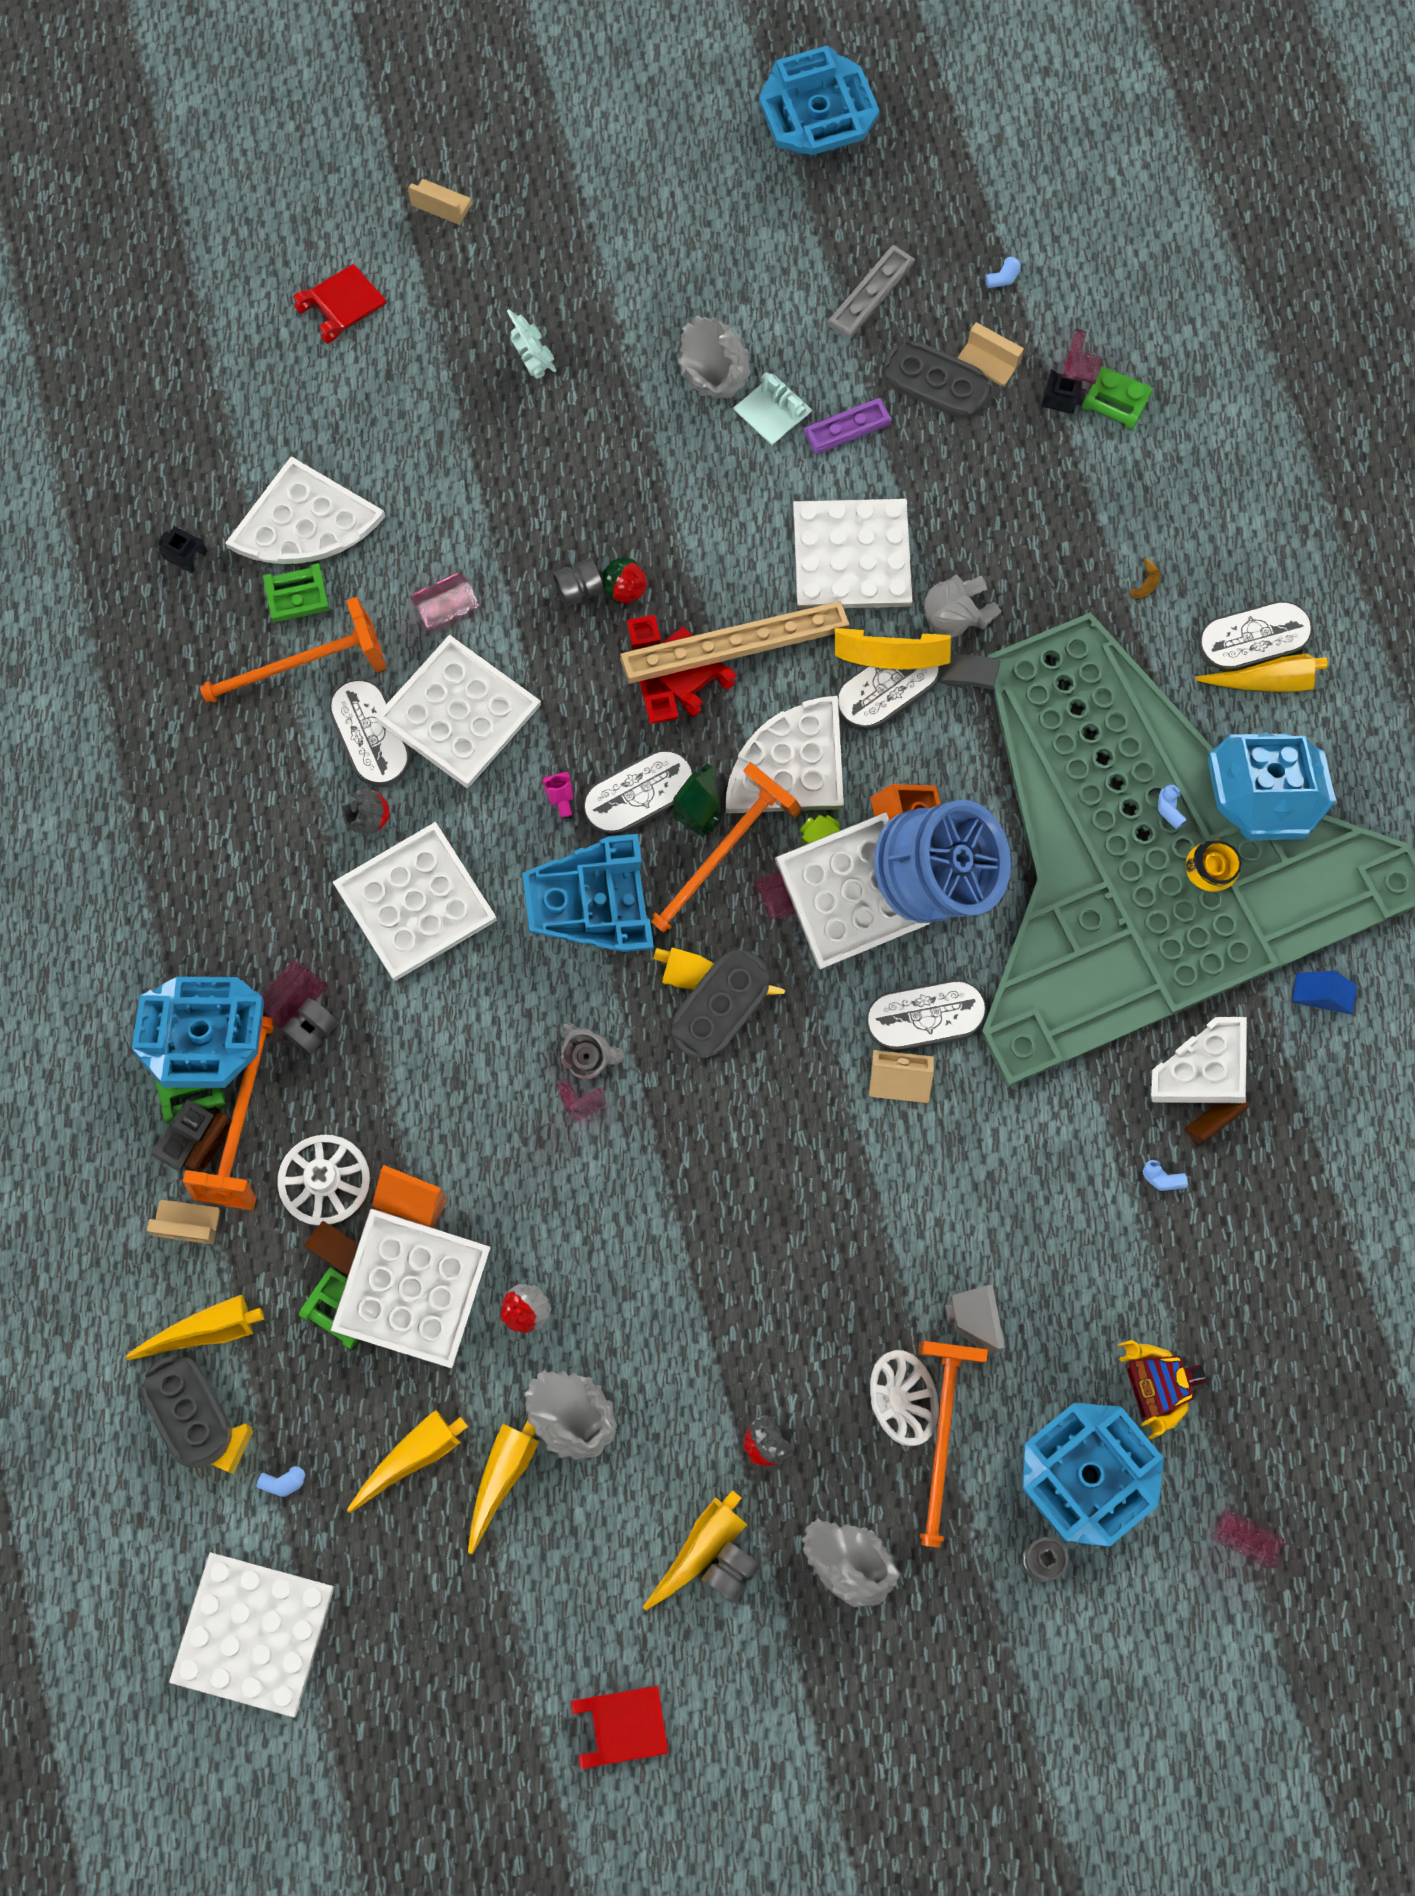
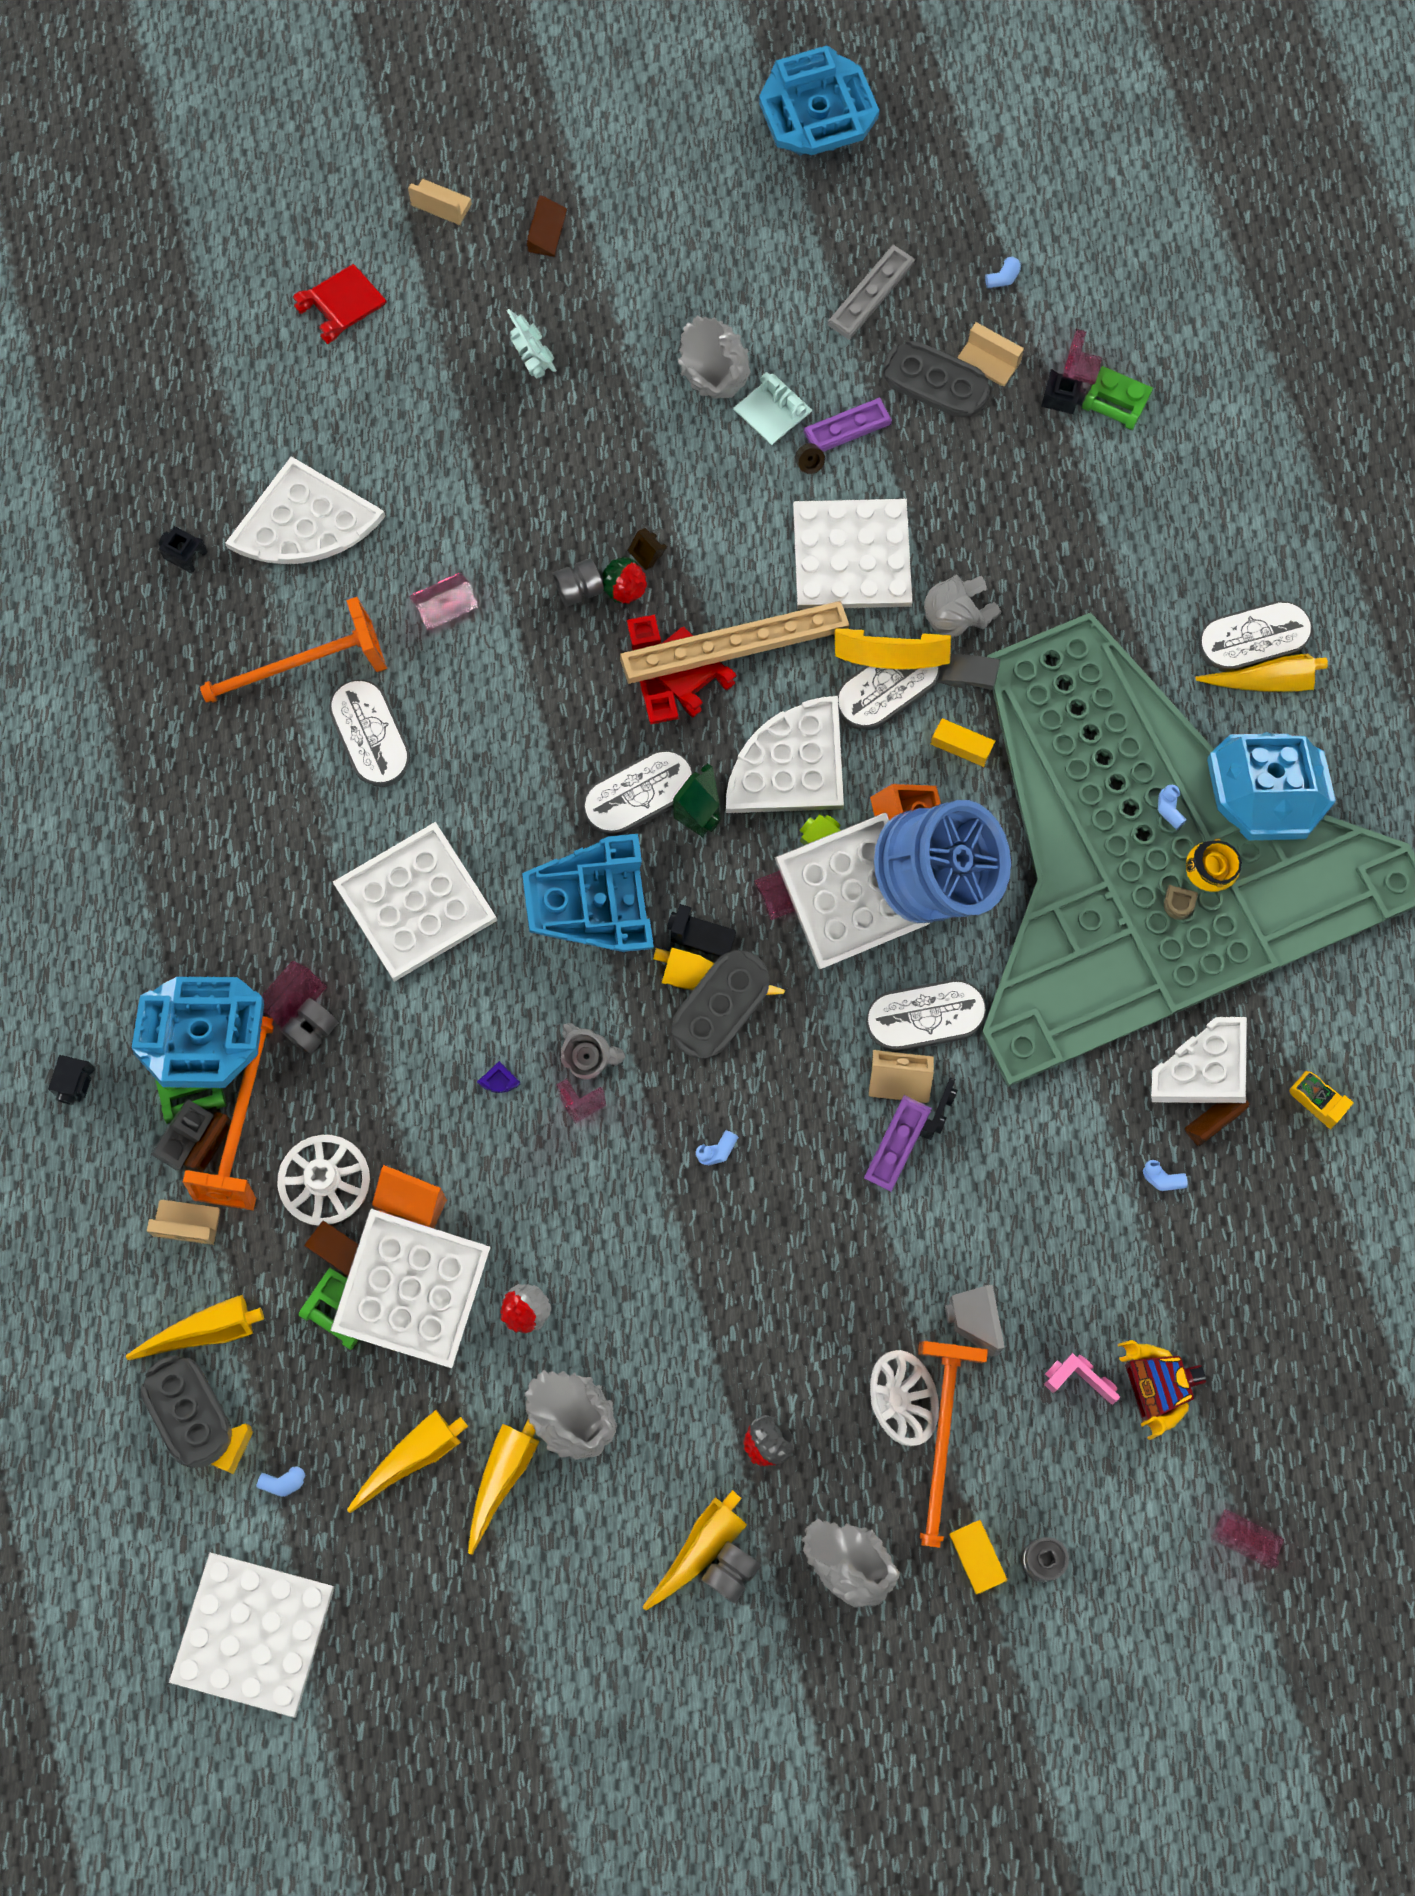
(70, 1079): none -> black window
(296, 600): bright green plate -> none
(367, 813): dark grey piece -> none
(458, 711): white plate -> none
(498, 1079): none -> dark purple tile
(546, 227): none -> reddish brown slope
(559, 792): dark pink piece -> none
(625, 1726): red flag -> none
(646, 548): none -> dark brown tile
(699, 933): none -> black bracket
(717, 1153): none -> light blue arm
(769, 794): orange tile -> none
(810, 458): none -> dark brown tile
(897, 1143): none -> medium lavender tile
(939, 1120): none -> black bracket
(962, 742): none -> yellow slope
(978, 1557): none -> yellow slope
(1060, 1372): none -> bright pink bracket
(1125, 1468): dark azure piece -> none
(1150, 583): pearl gold piece -> none
(1179, 902): none -> dark tan tile
(1320, 1099): none -> yellow leg
(1325, 991): blue slope -> none

